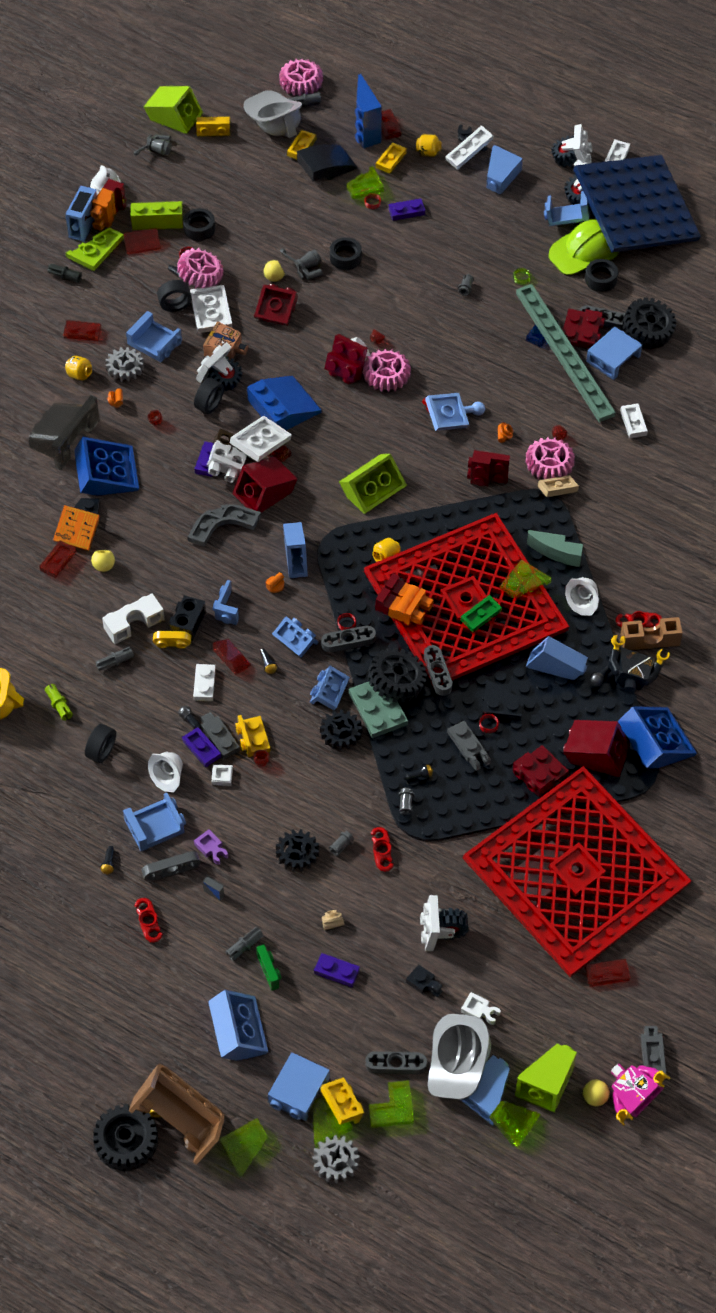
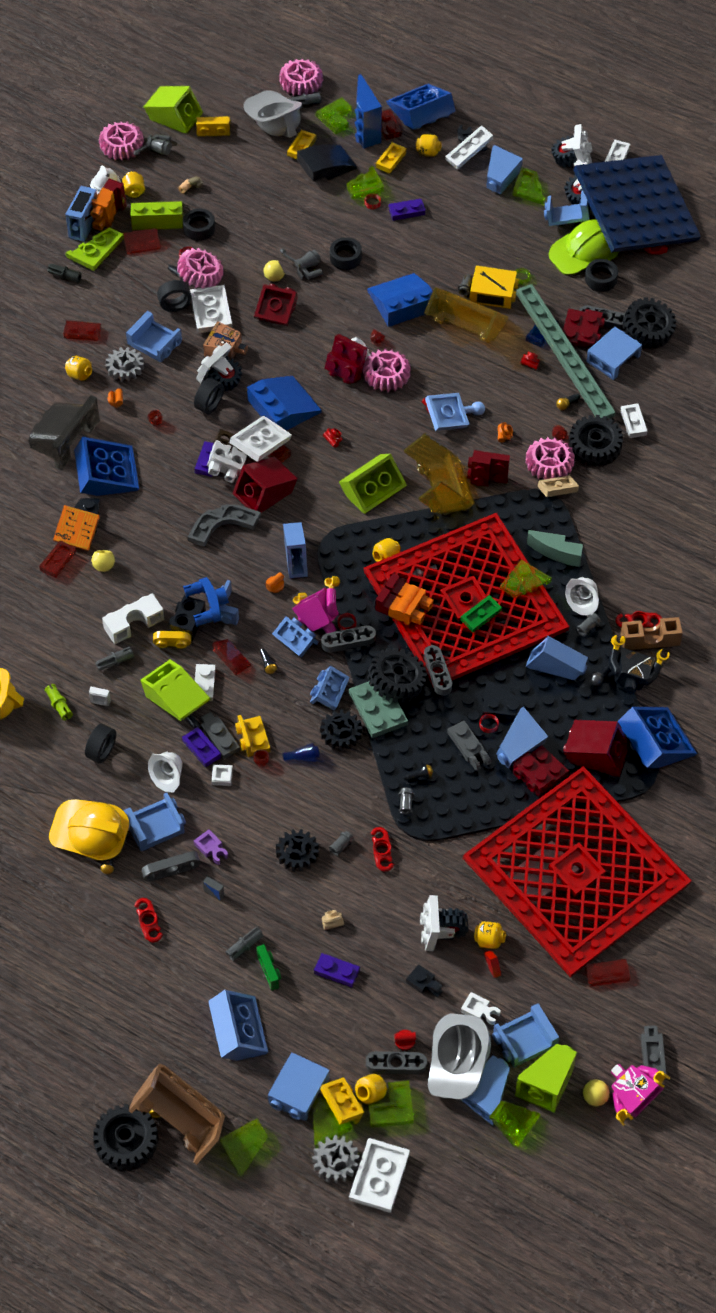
(89, 829): none -> yellow piece
(99, 696): none -> white tile
(121, 140): none -> bright pink gear
(133, 184): none -> yellow head
(174, 690): none -> lime slope
(189, 183): none -> arm
(215, 598): none -> blue connector
(307, 753): none -> clear blue cone
(319, 608): none -> dark pink torso
(332, 115): none -> clear neon green plate
(333, 436): none -> red plate
(370, 1089): none -> yellow head
(379, 1175): none -> white plate
(401, 298): none -> blue slope
(405, 1039): none -> red plate
(422, 106): none -> blue slope
(446, 475): none -> clear yellow windscreen
(465, 314): none -> clear yellow windscreen
(489, 935): none -> yellow head
(493, 963): none -> red tile
(494, 287): none -> yellow brick
(522, 737): none -> medium blue slope
(525, 1036): none -> medium blue panel
(528, 186): none -> clear neon green wing
(530, 360): none -> red plate
(563, 403): none -> pearl gold piece
(592, 621): none -> dark grey pin
(596, 440): none -> black wheel
(656, 250): none -> red tile

